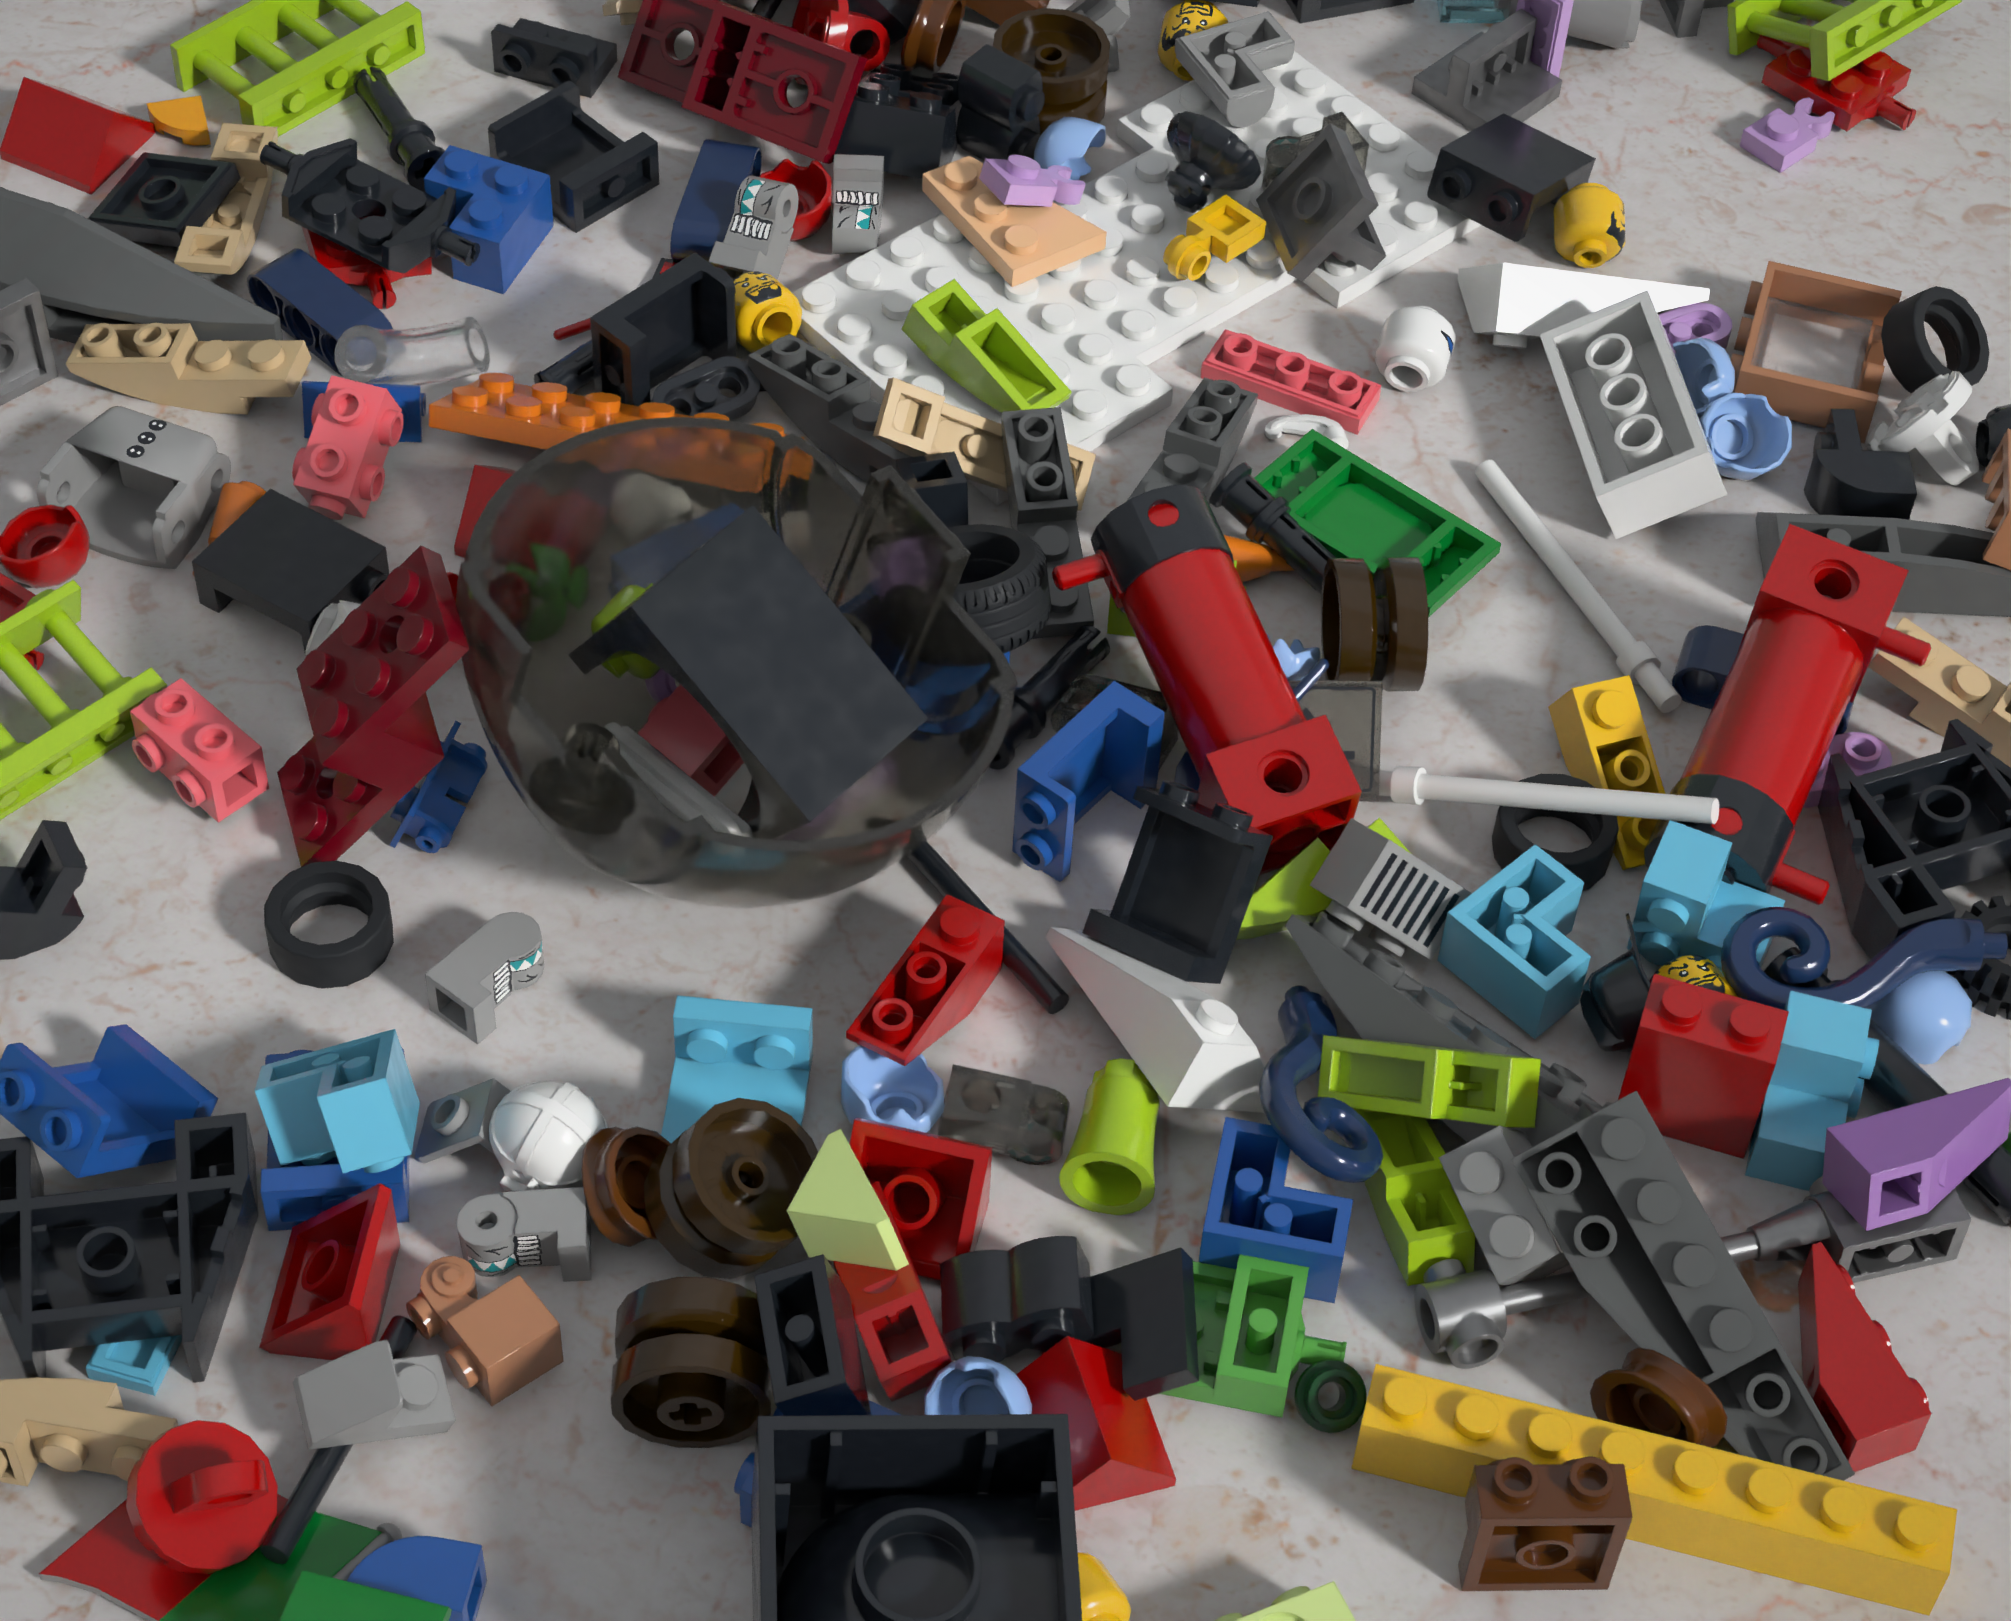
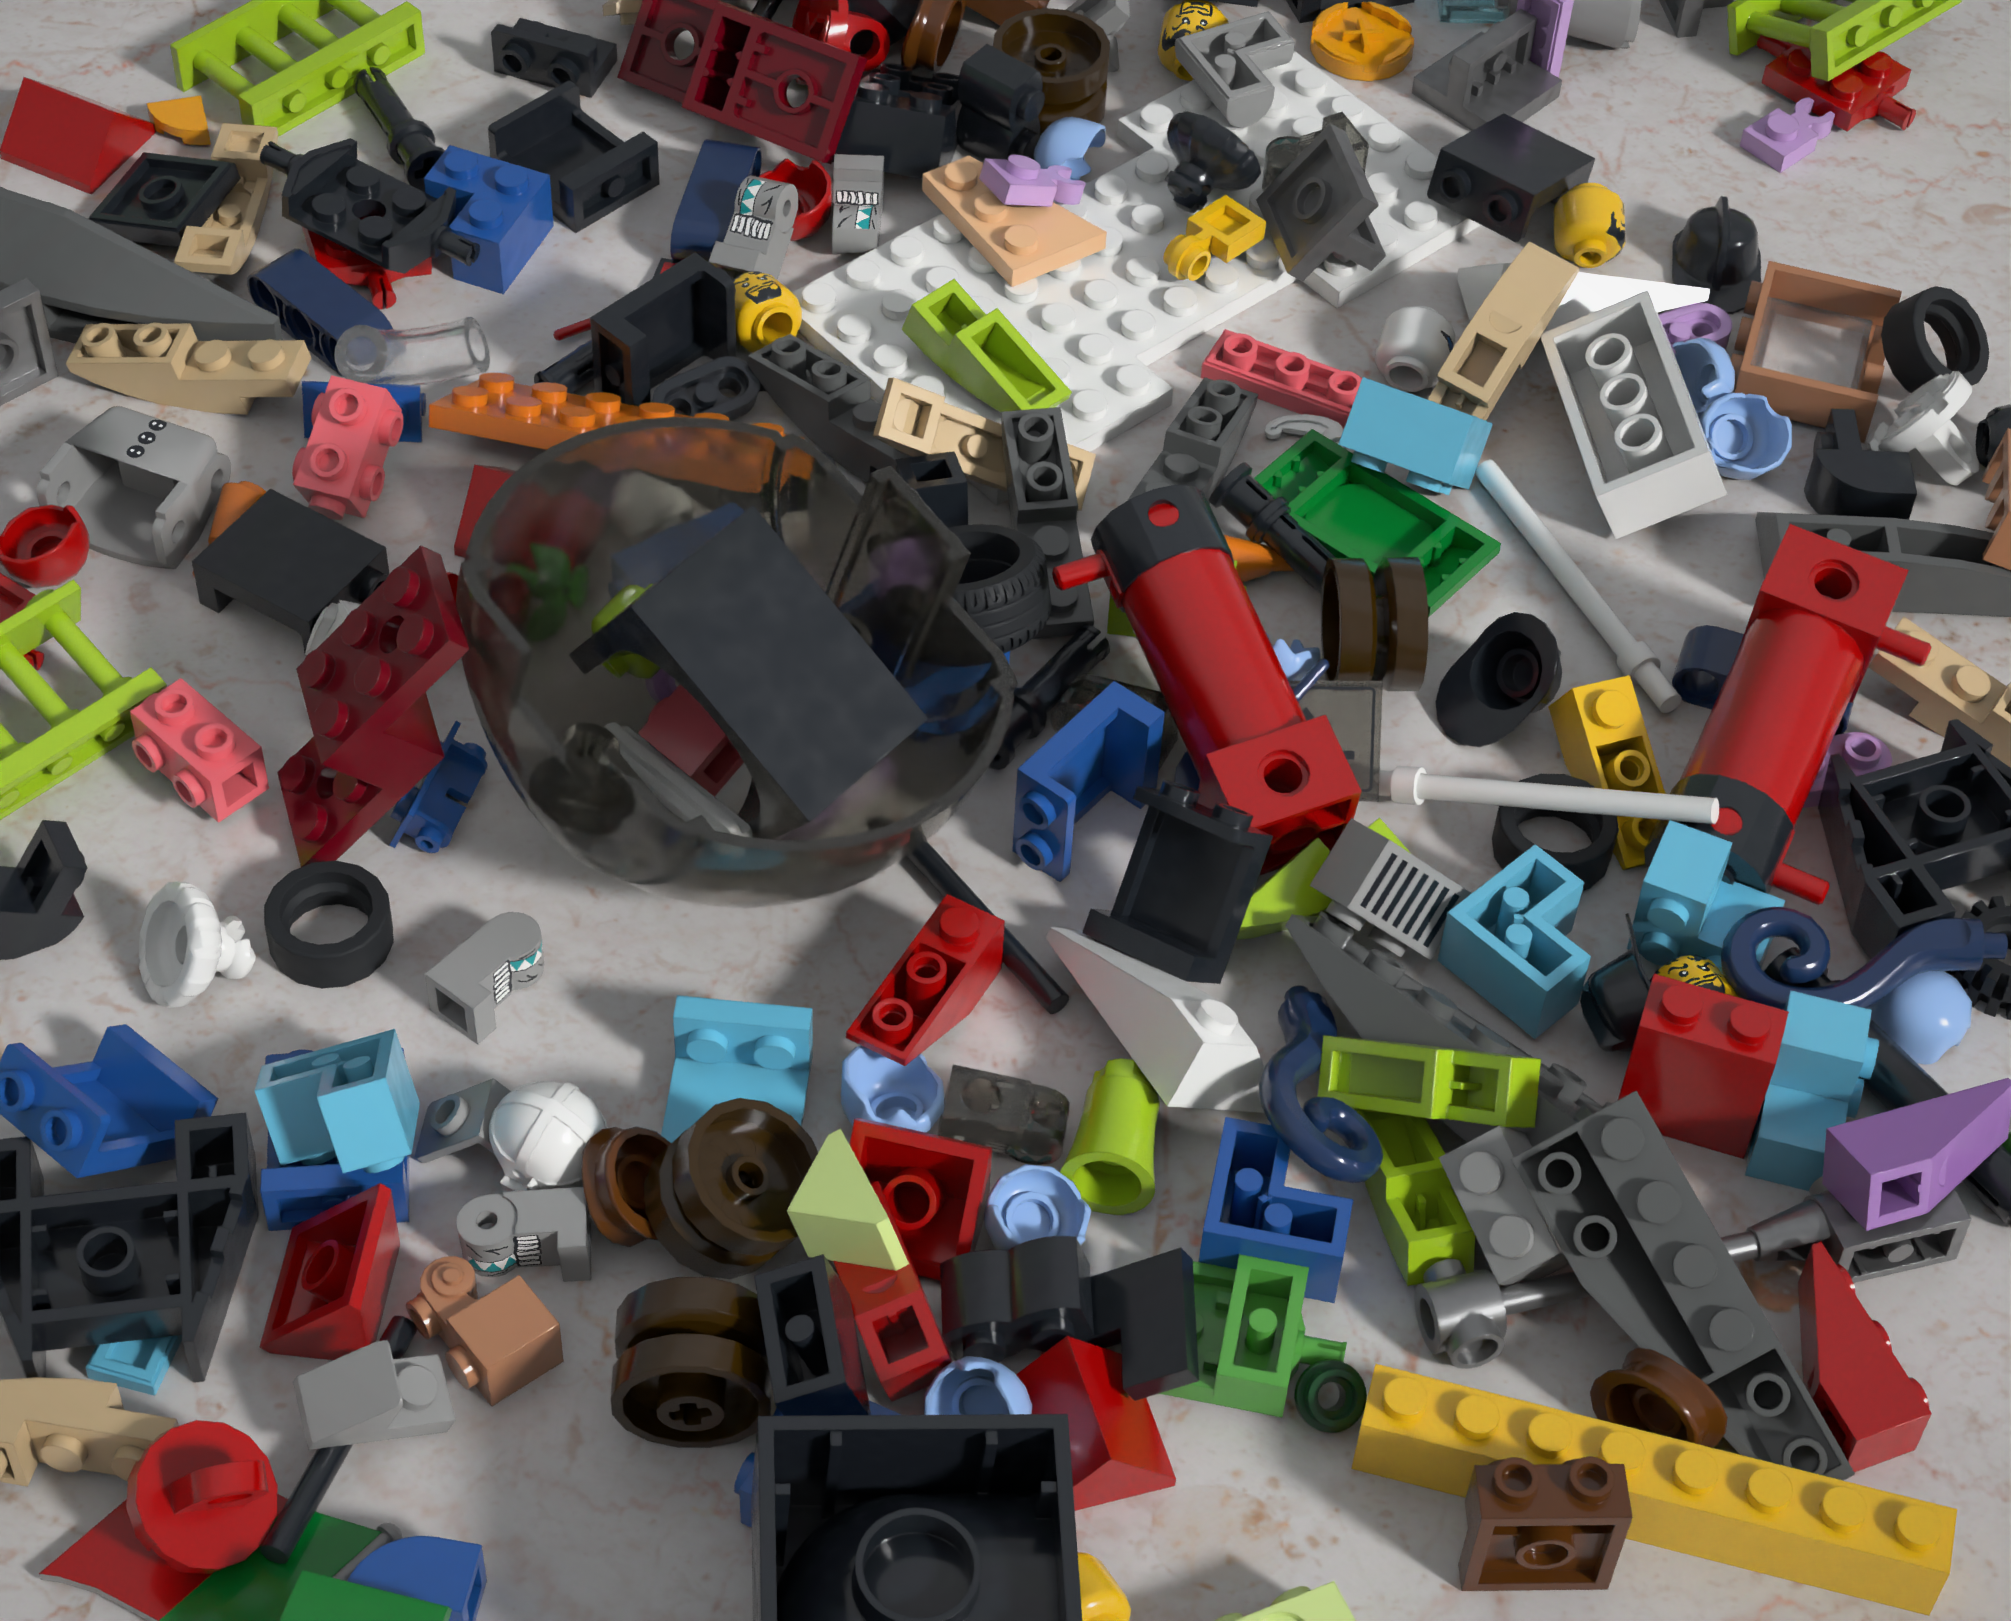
(187, 944): none -> white hair
(1034, 1205): none -> light blue hair
(1362, 41): none -> light orange tile
(1414, 433): none -> medium azure brick
(1499, 680): none -> black piece
(1503, 331): none -> tan slope
(1718, 254): none -> black piece

